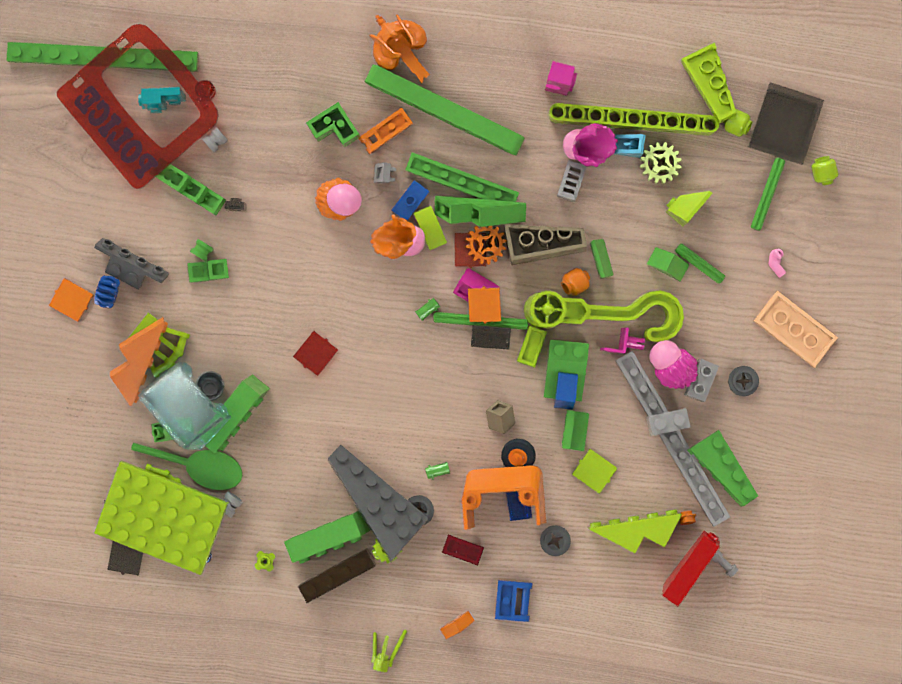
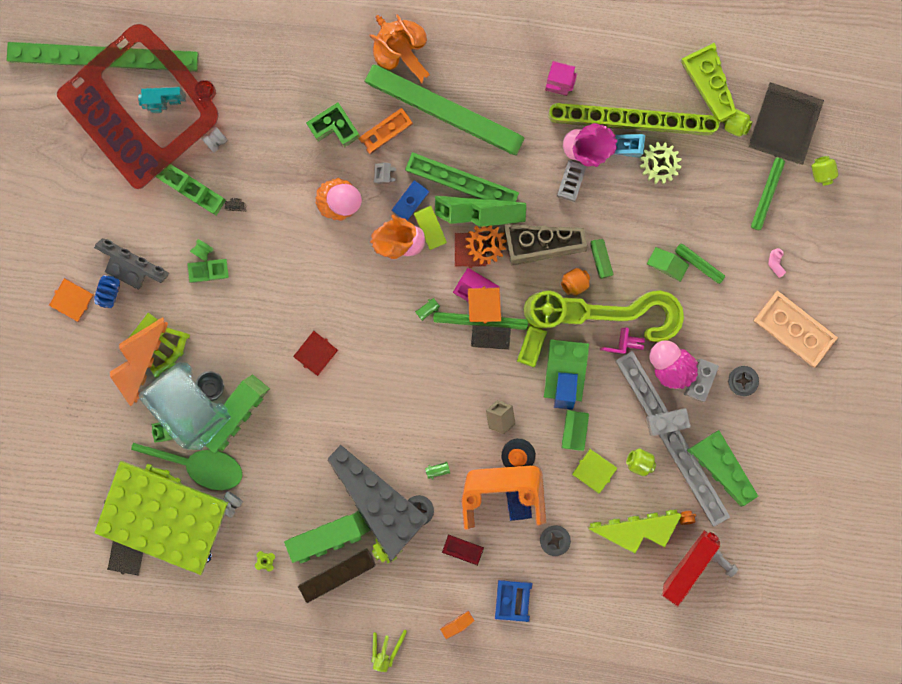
(641, 462): none -> lime head
(686, 206): lime slope -> none

